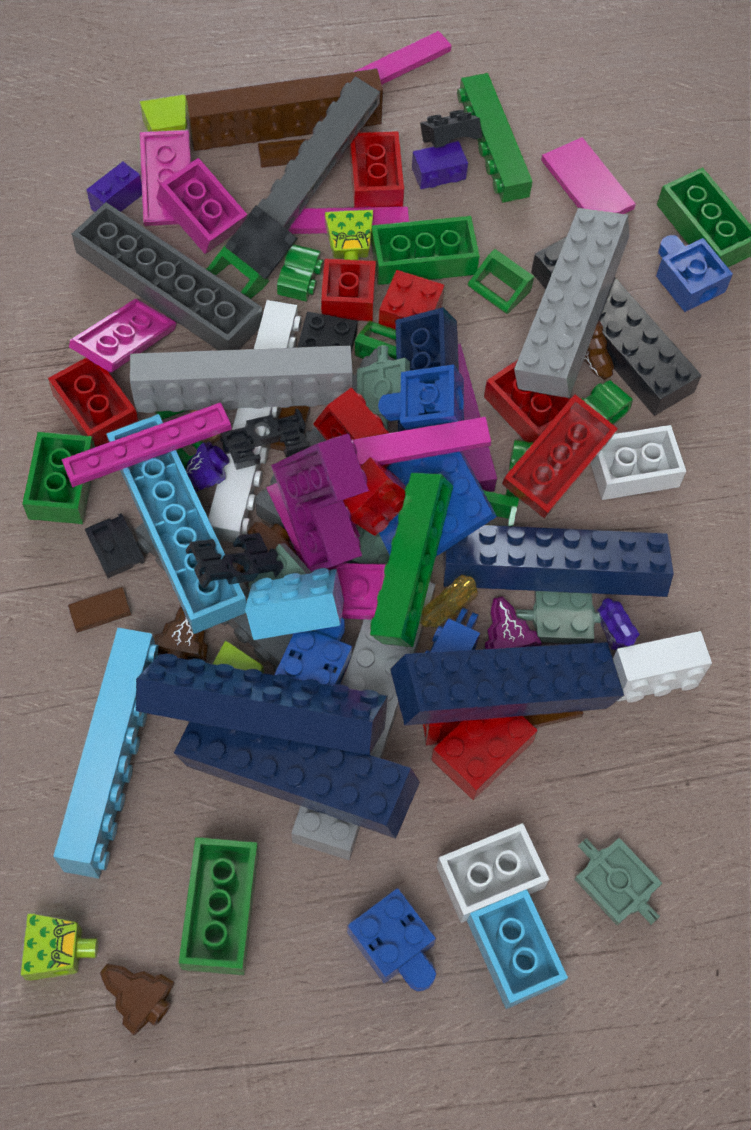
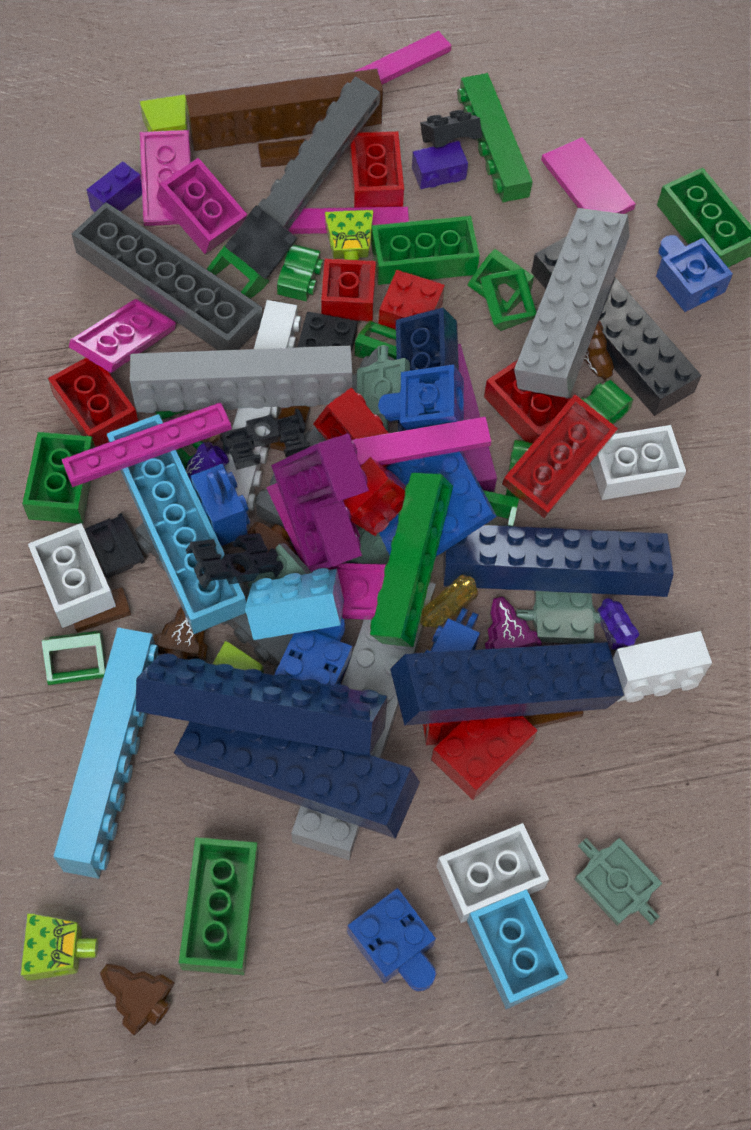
(70, 641): none -> tile
(72, 575): none -> white brick
(221, 503): none -> blue brick
(490, 286): none -> green tile

